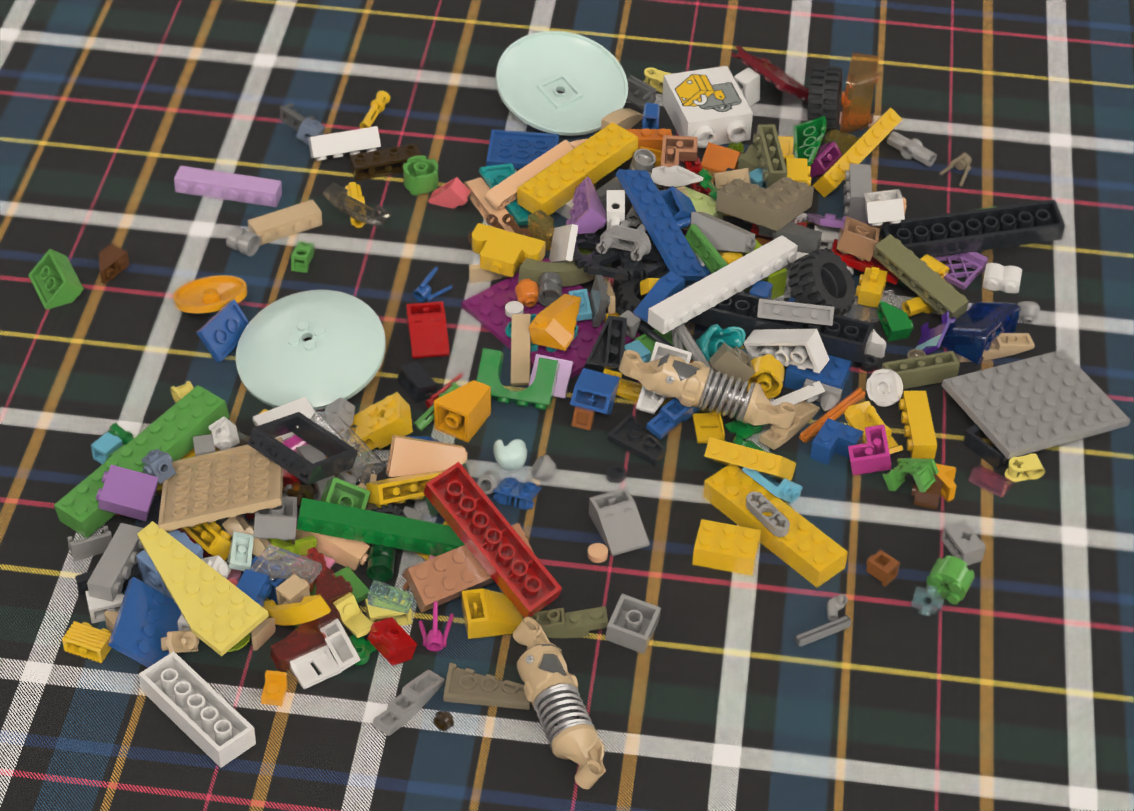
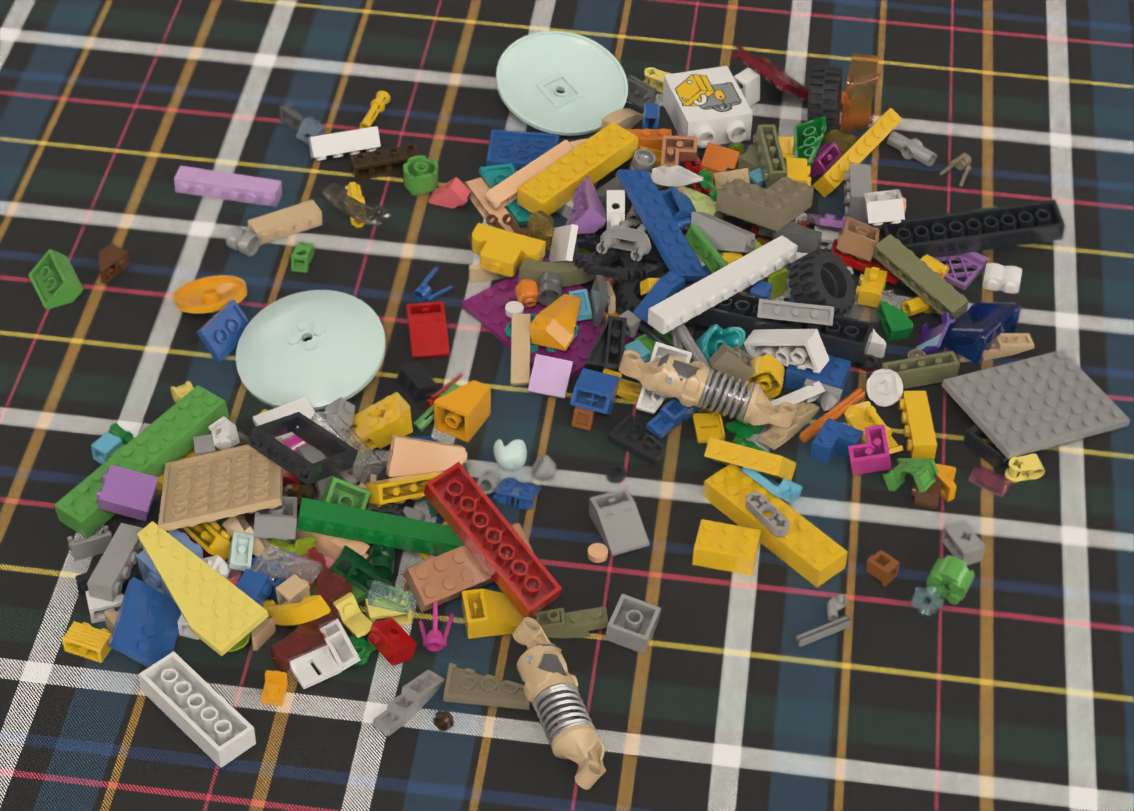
(158, 465): sand blue brick -> none
(180, 642): tan hips -> none
(357, 569): none -> dark green slope
(538, 394): green arch -> none
(1029, 311): light grey cone -> none

